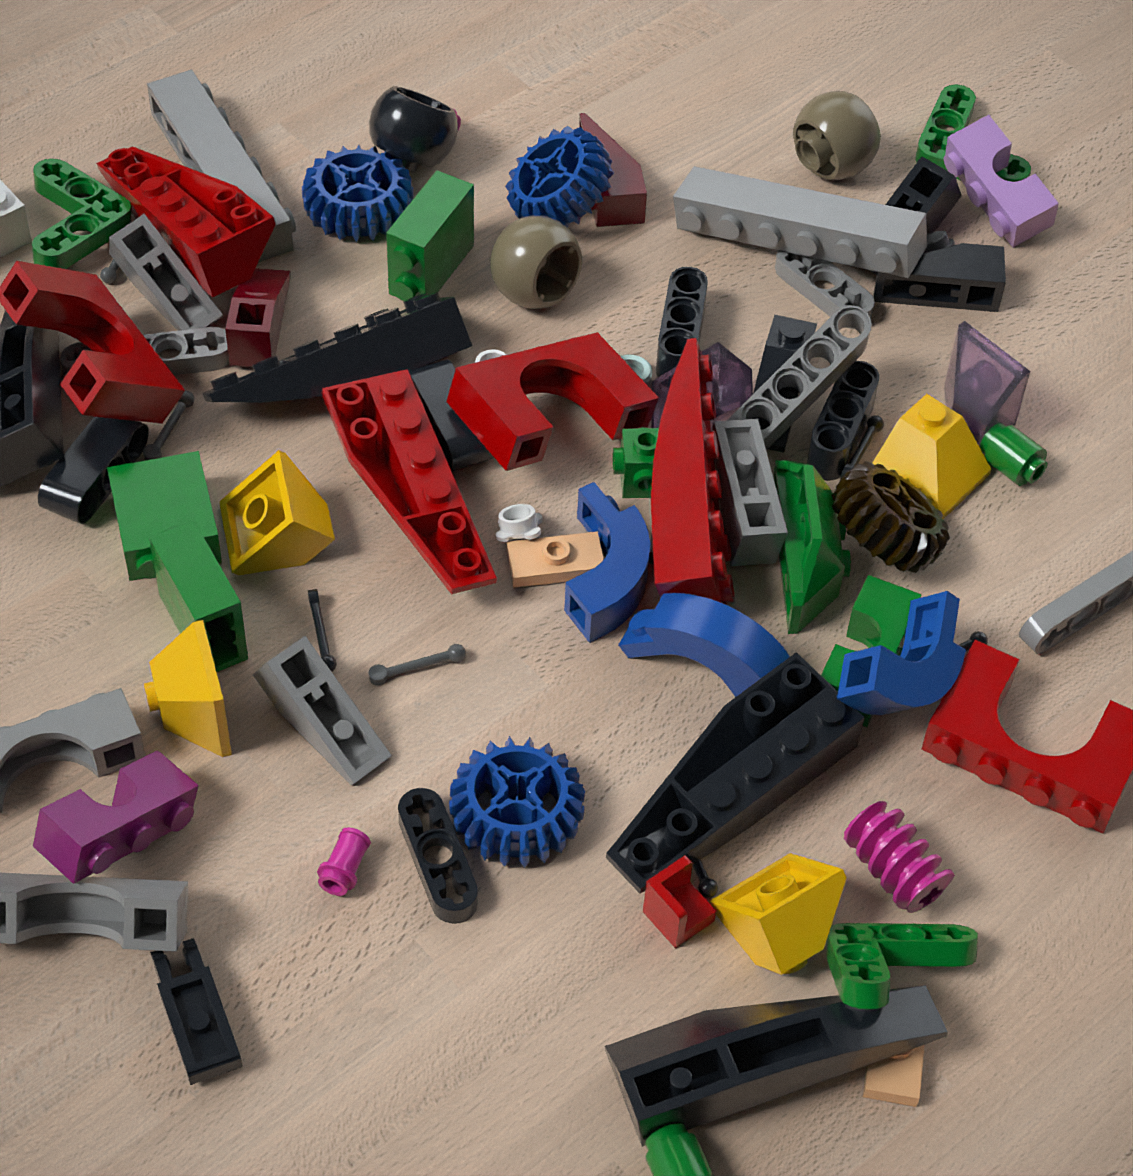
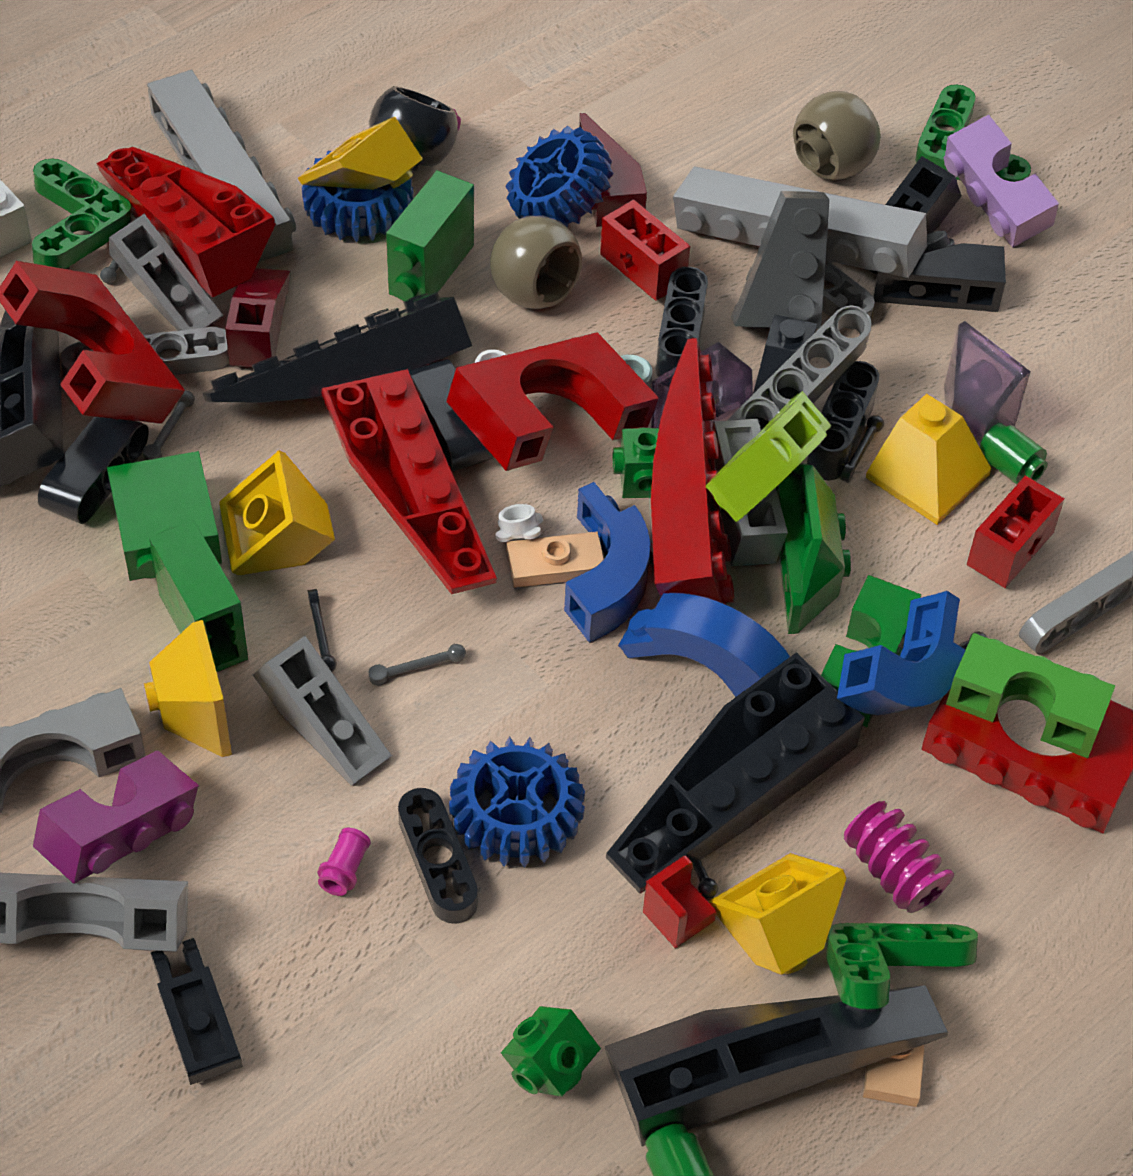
(367, 160): none -> yellow slope
(550, 1051): none -> green brick
(642, 248): none -> red brick
(769, 457): none -> lime slope
(789, 263): none -> dark grey wedge
(890, 517): dark brown gear -> none
(999, 673): none -> bright green arch
(1015, 531): none -> red brick

